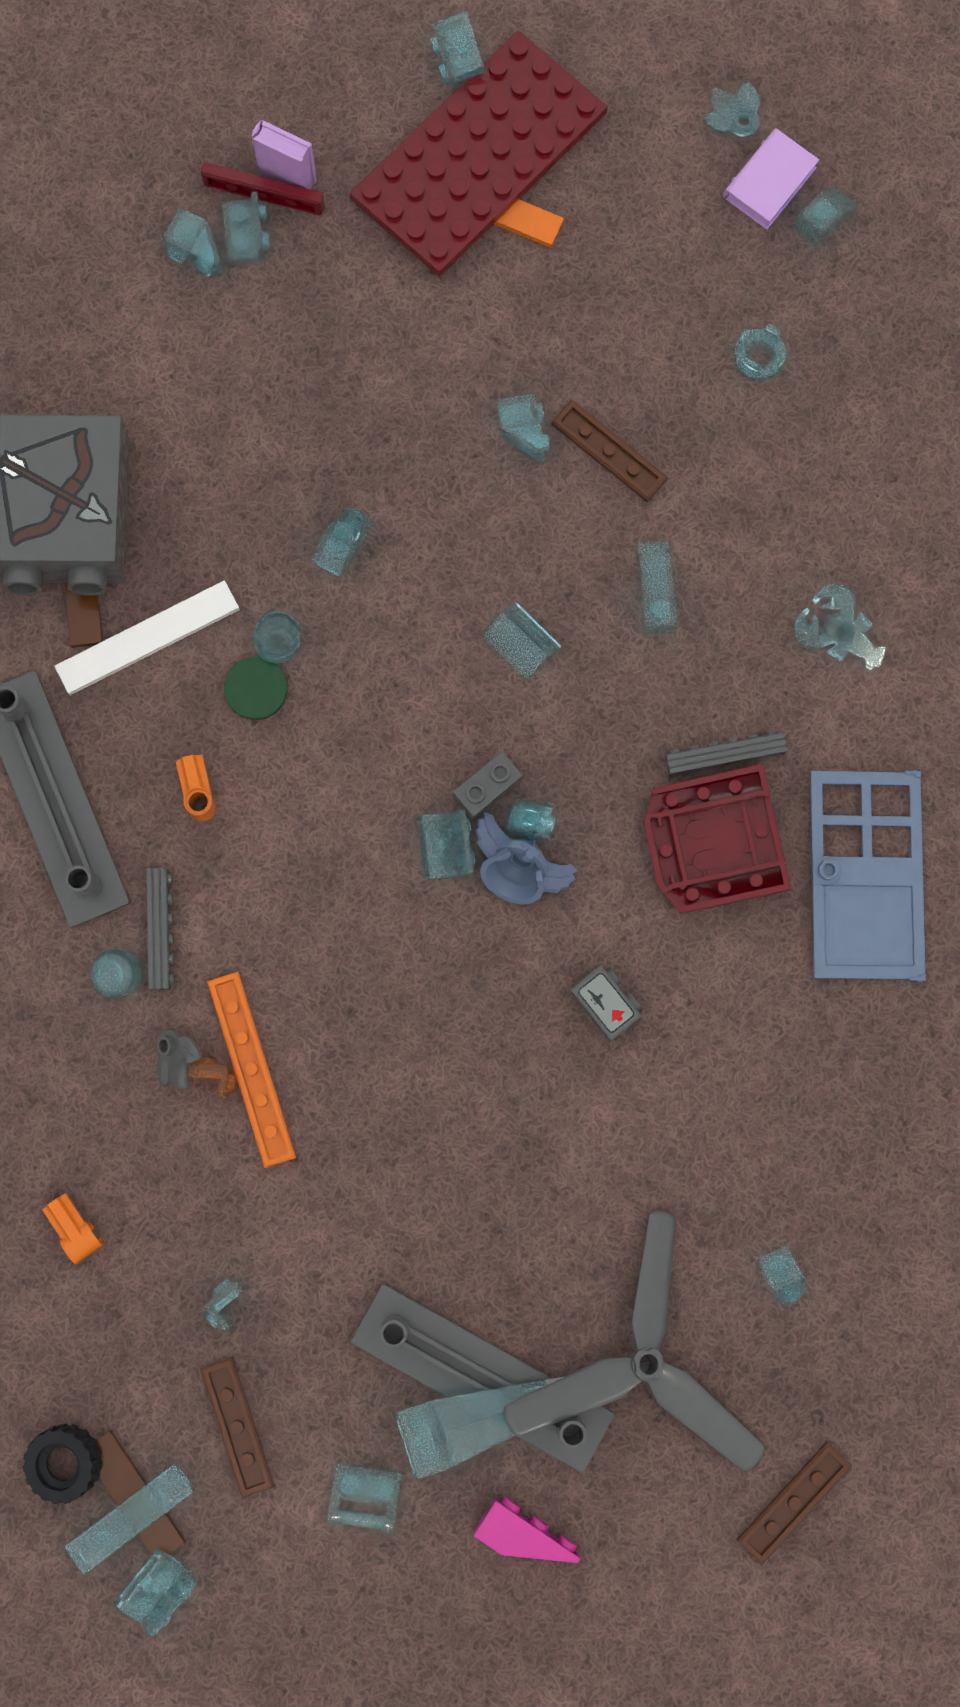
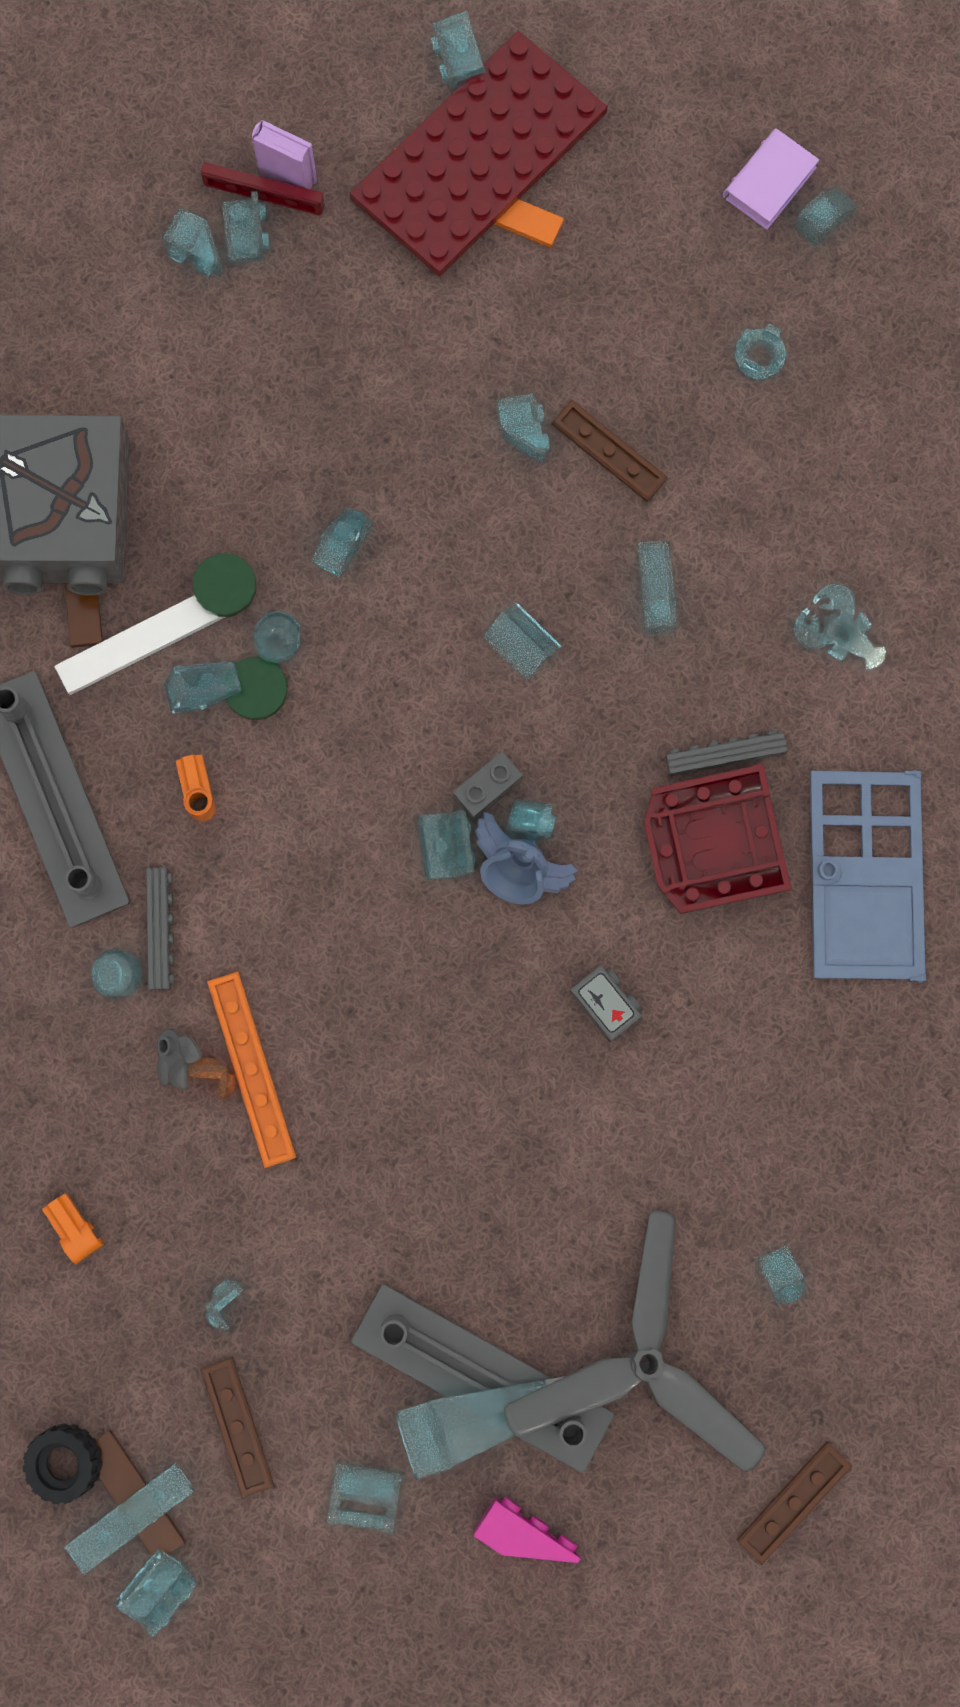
(201, 685): none -> clear light blue slope
(224, 585): none -> dark green tile
(731, 108): clear light blue plate -> none

